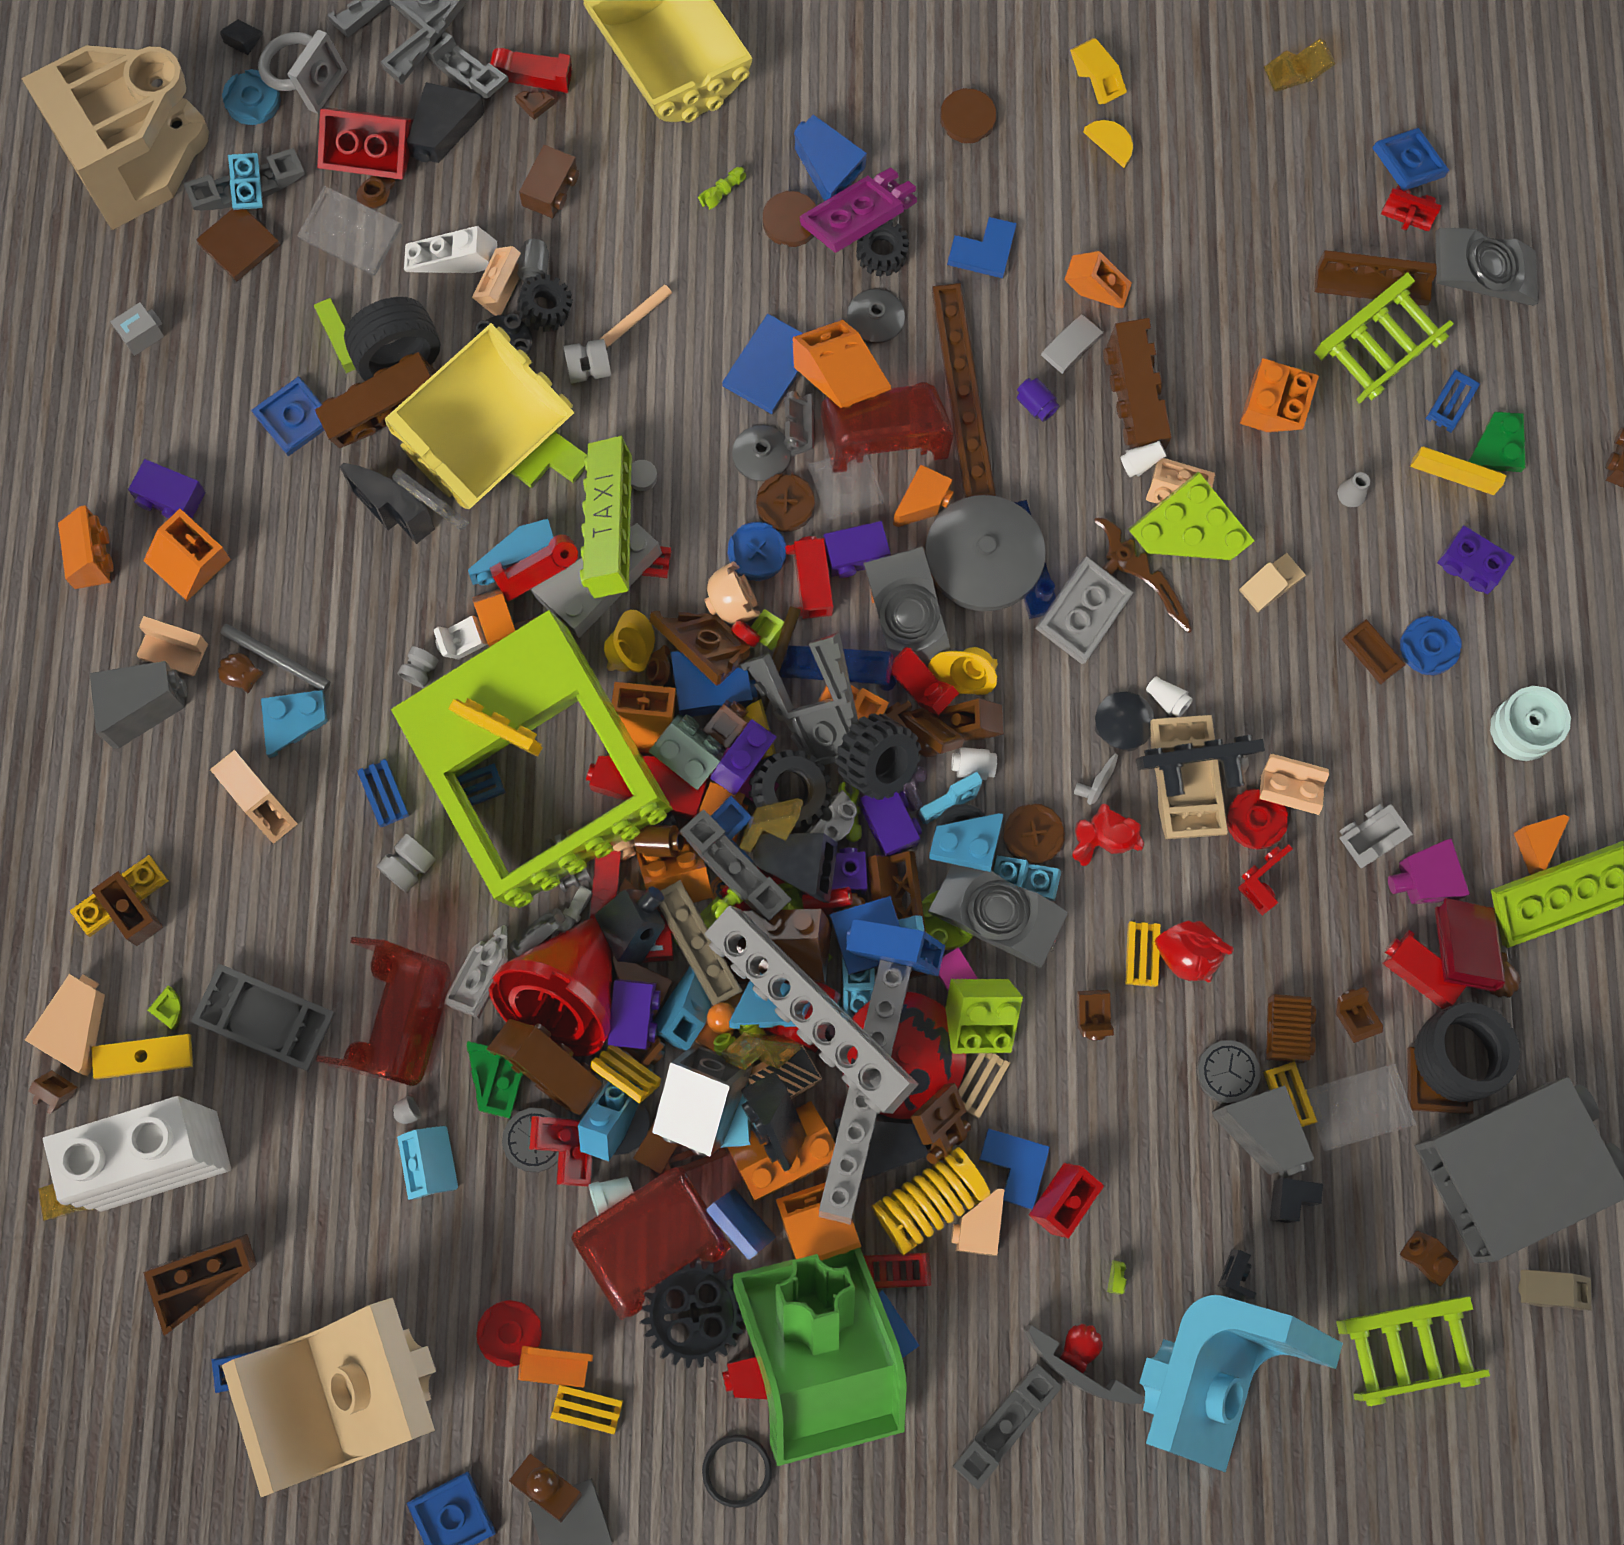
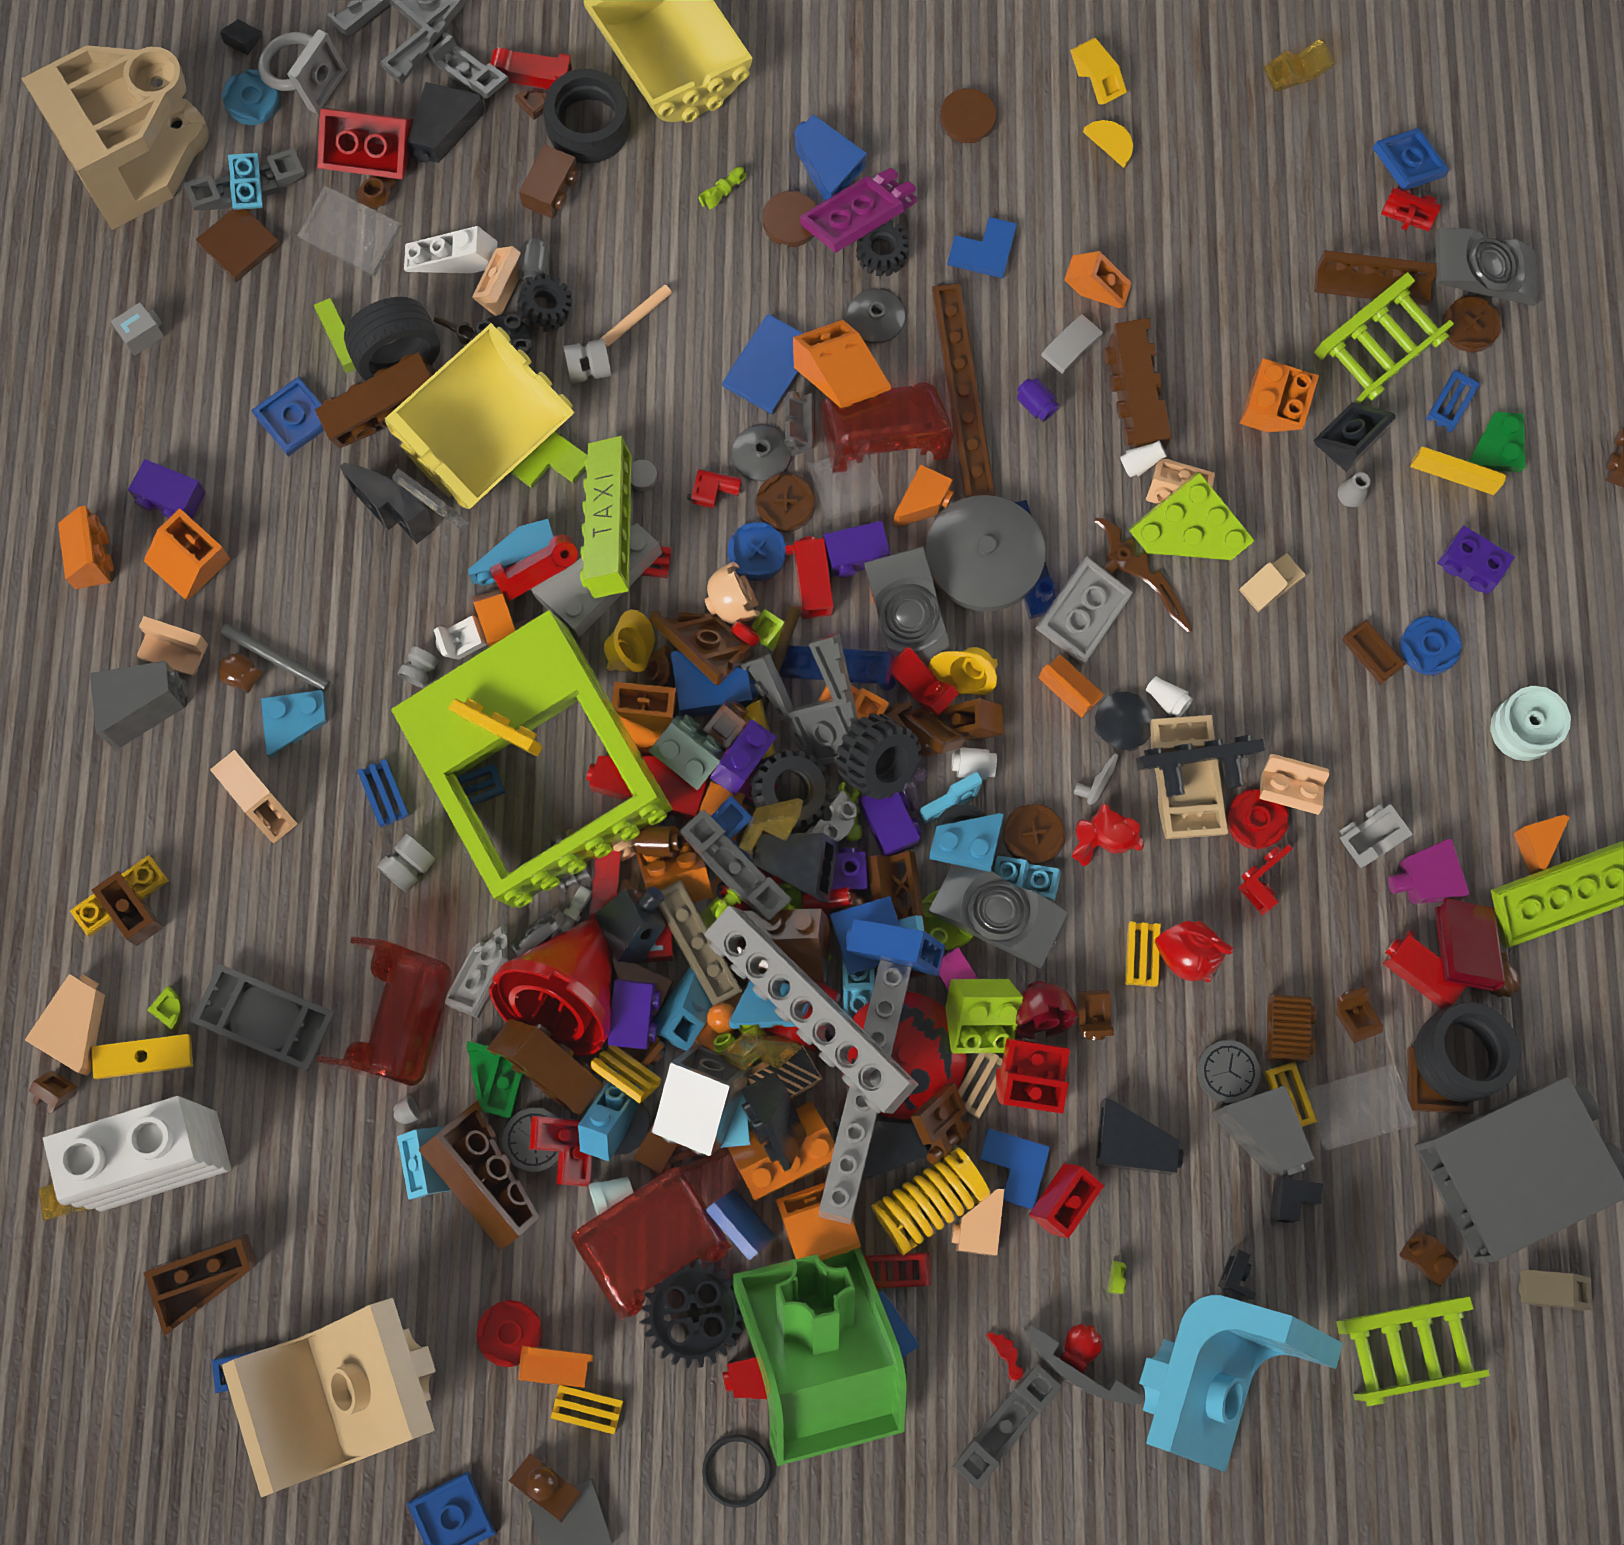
(456, 328): none -> dark brown hand
(481, 1176): none -> reddish brown wedge
(579, 86): none -> black tyre
(709, 484): none -> red piece
(1009, 1353): none -> red piece
(1033, 1076): none -> red brick
(1045, 1009): none -> dark red cylinder
(1070, 686): none -> orange panel
(1134, 1143): none -> black slope
(1353, 433): none -> black slope
(1474, 325): none -> reddish brown tile

